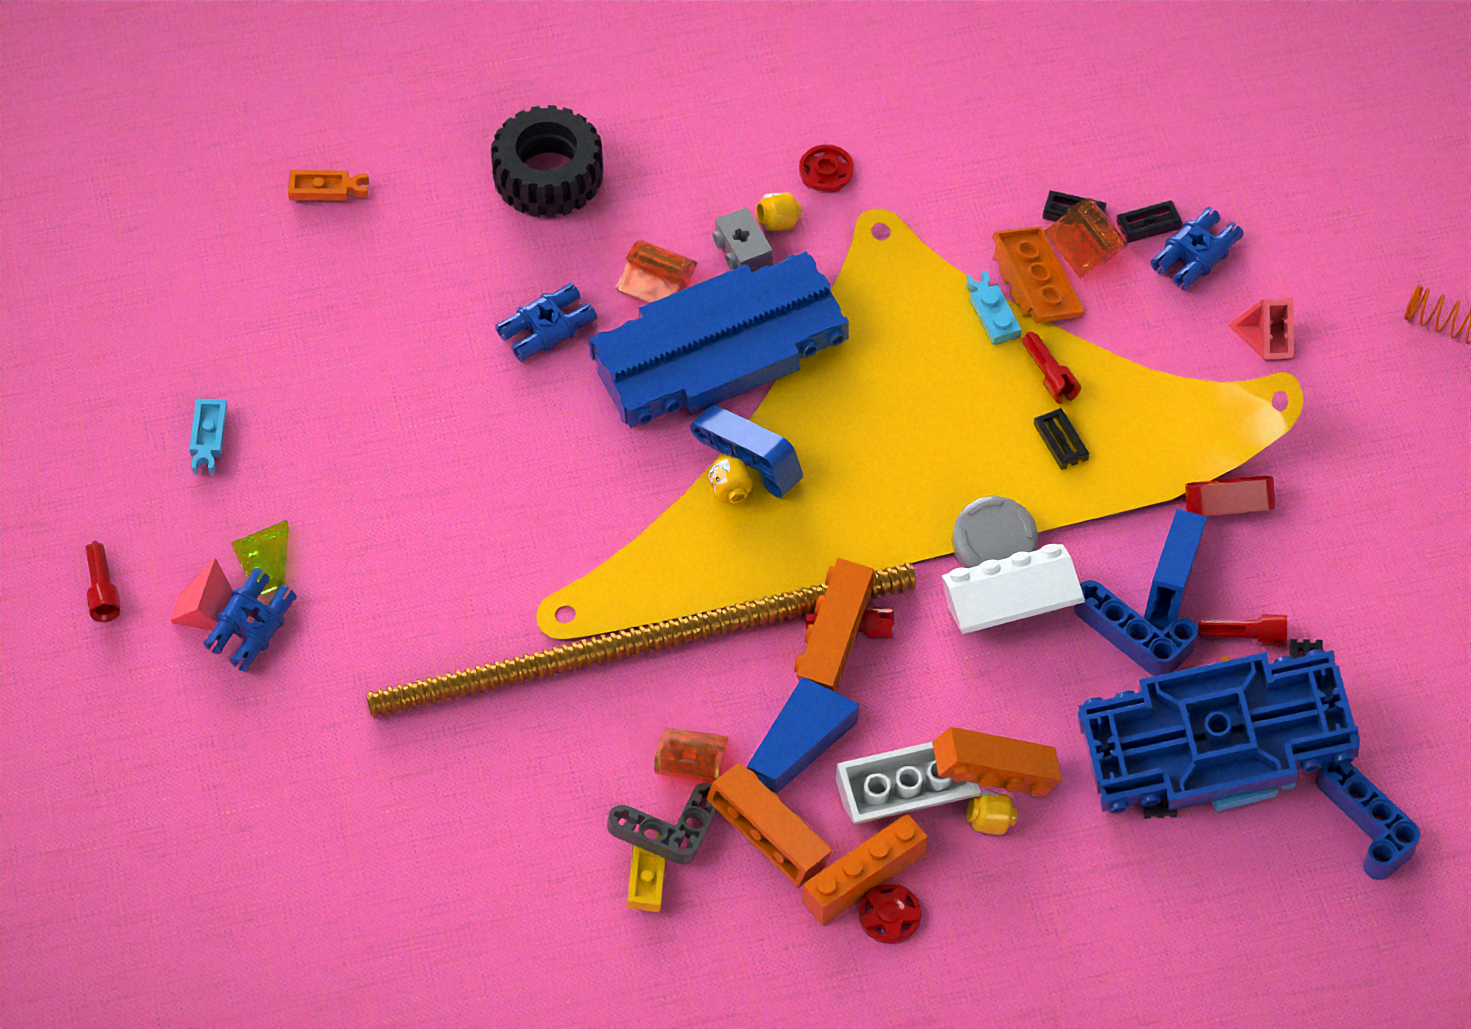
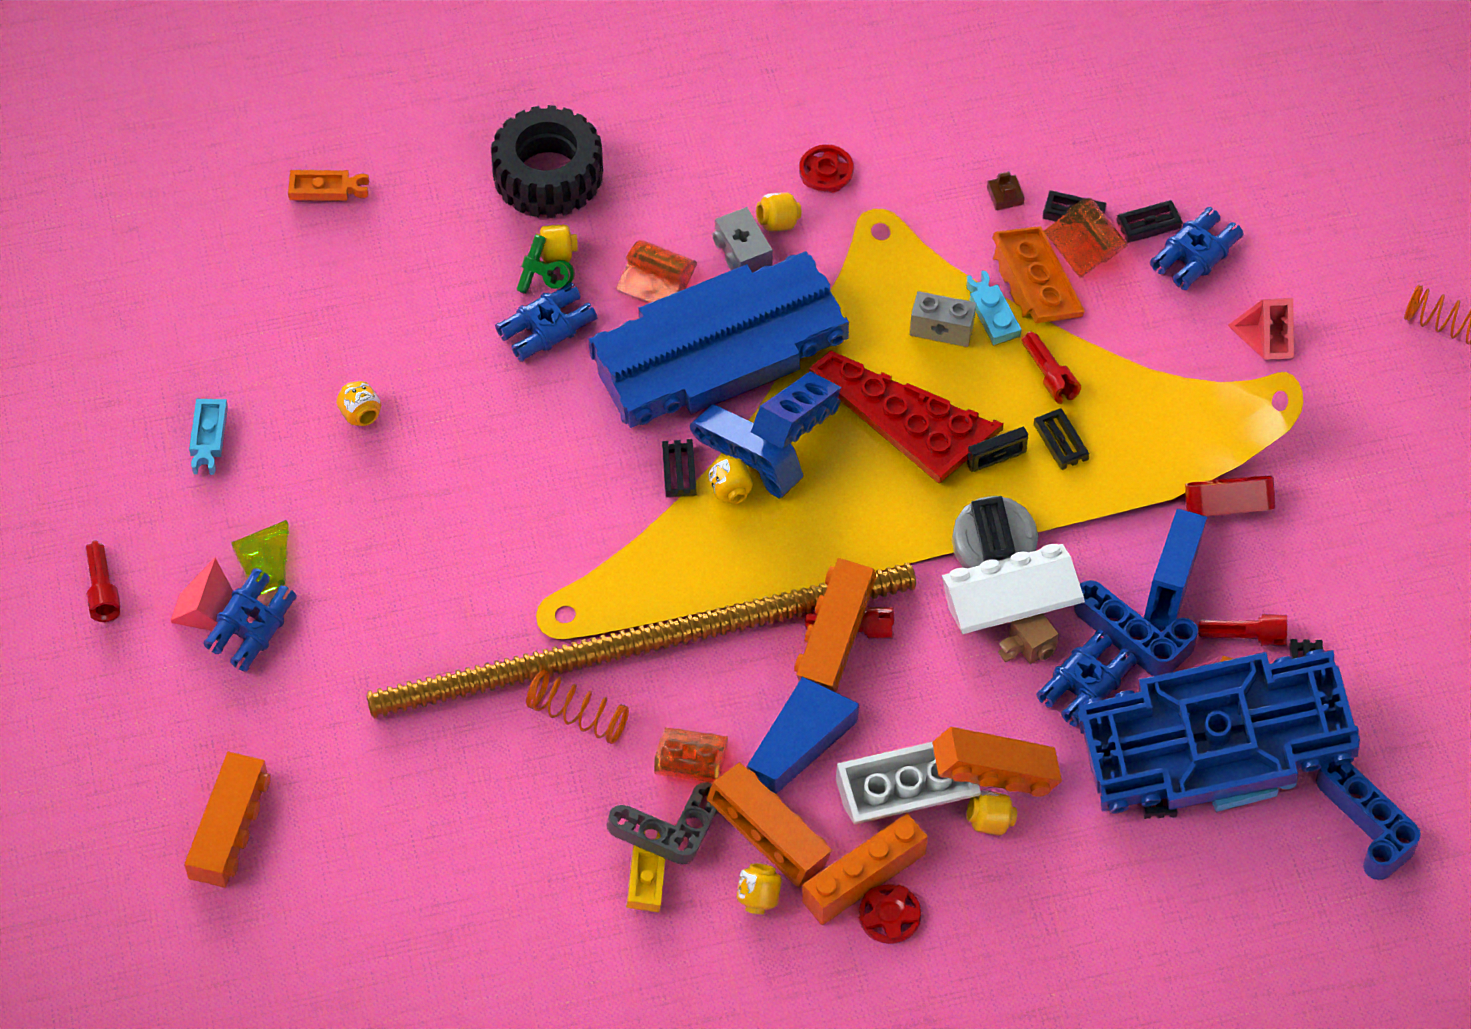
(227, 820): none -> orange brick
(358, 403): none -> yellow head
(532, 264): none -> green piece
(533, 700): none -> orange piece
(558, 243): none -> yellow head
(677, 448): none -> black tile
(759, 888): none -> yellow head
(796, 410): none -> blue brick
(908, 417): none -> red wing
(942, 318): none -> light grey brick
(997, 449): none -> black tile
(998, 553): none -> black tile
(1005, 191): none -> reddish brown tile
(1032, 637): none -> medium nougat brick
(1086, 675): none -> blue pin

